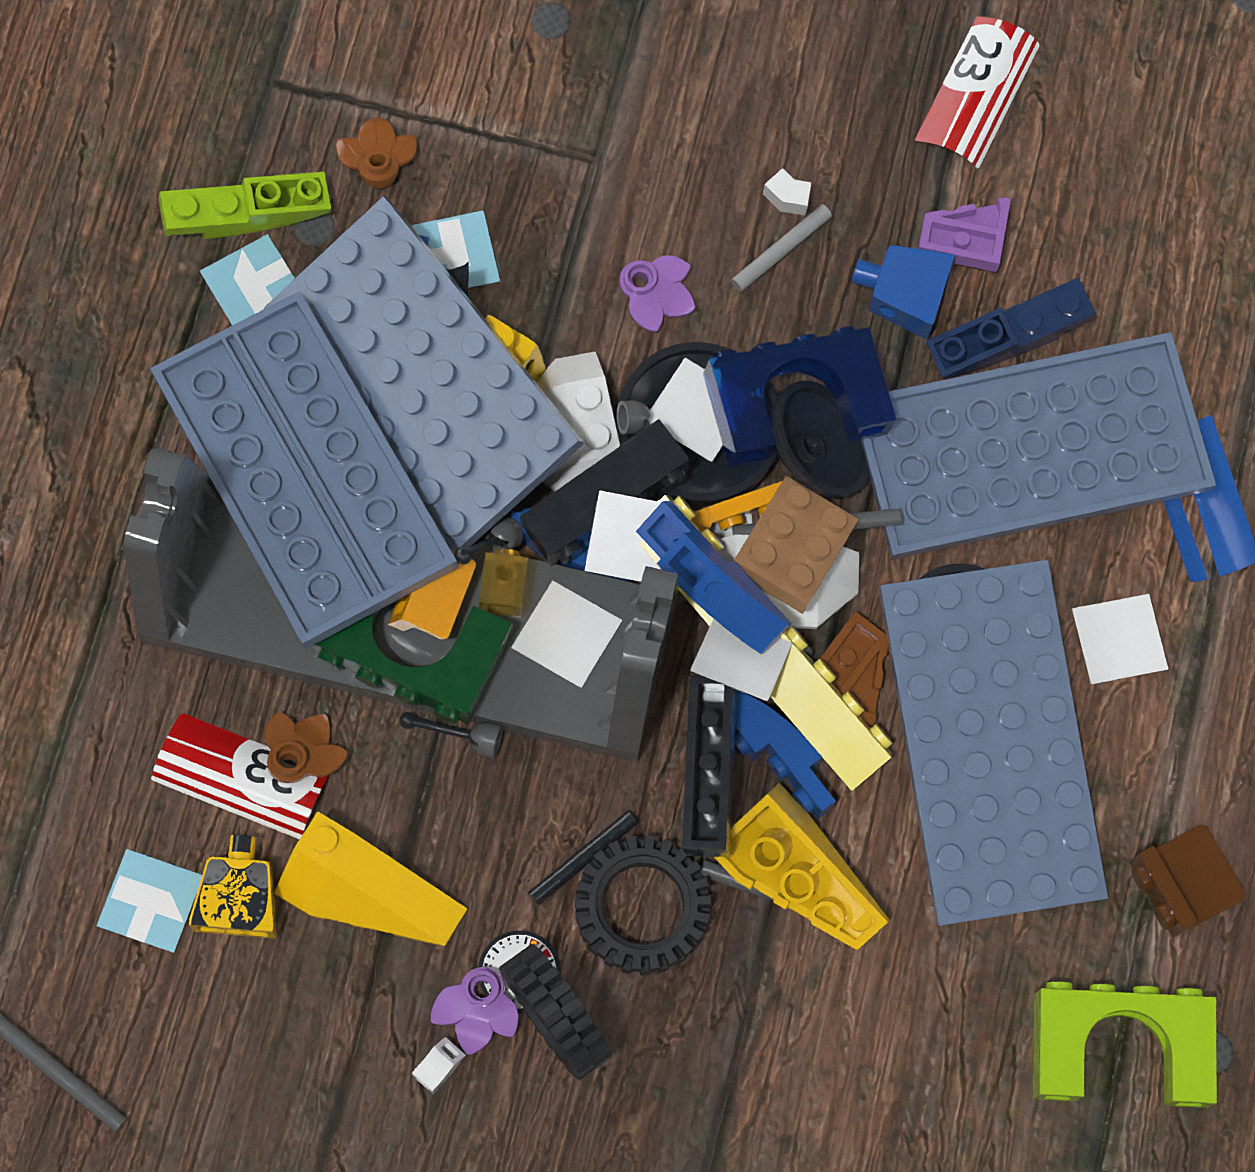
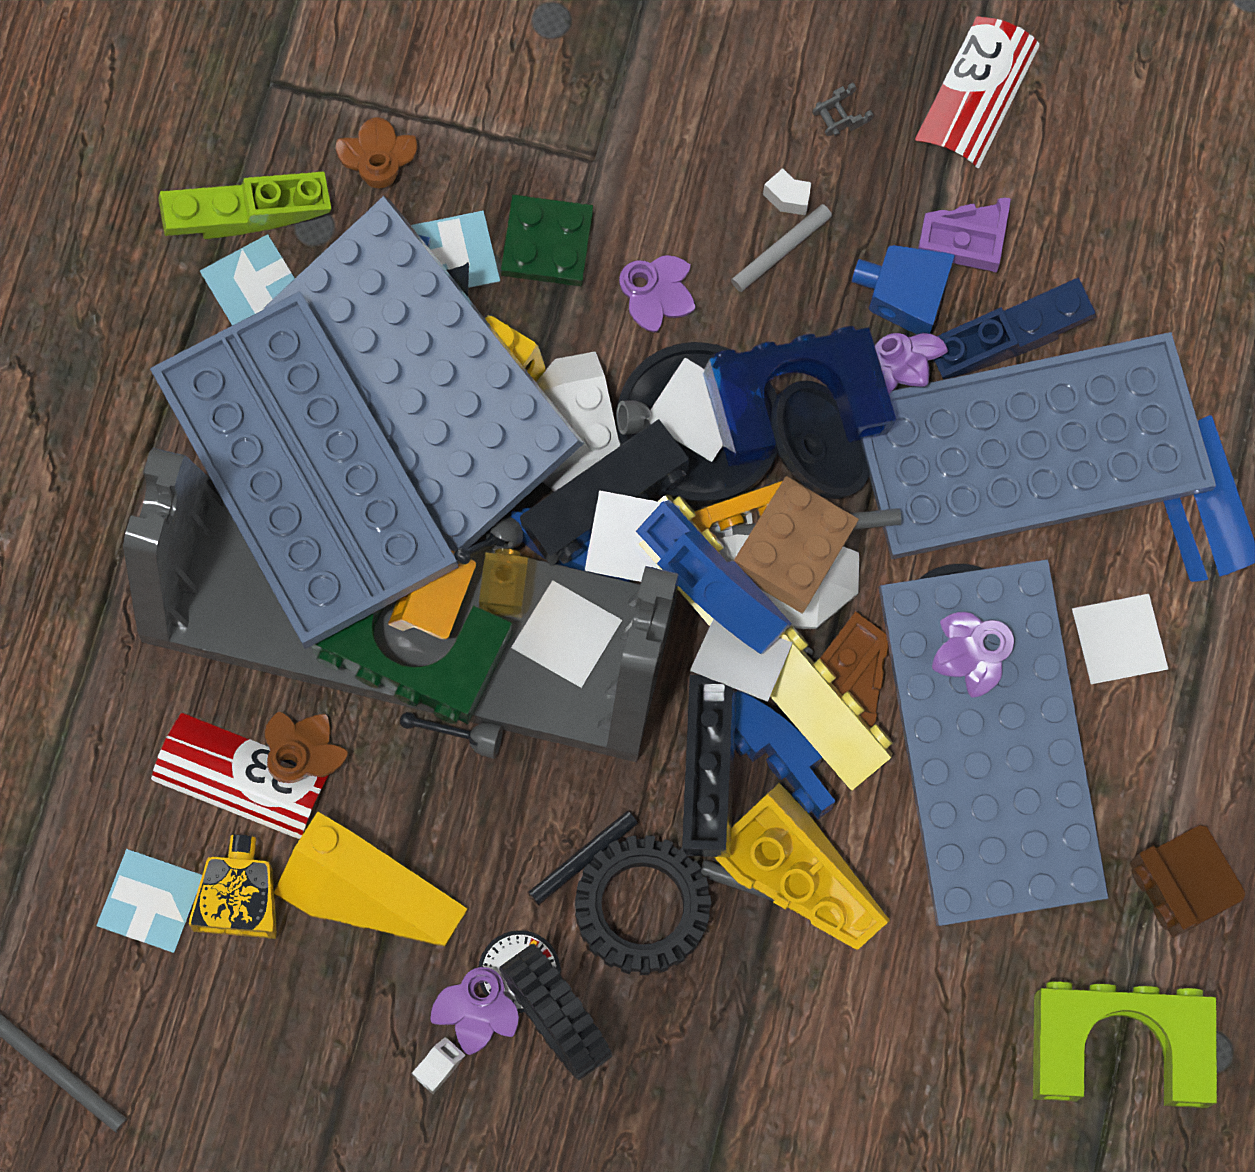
(547, 240): none -> dark green plate
(847, 121): none -> dark grey piece
(906, 358): none -> medium lavender plate
(968, 656): none -> medium lavender plate

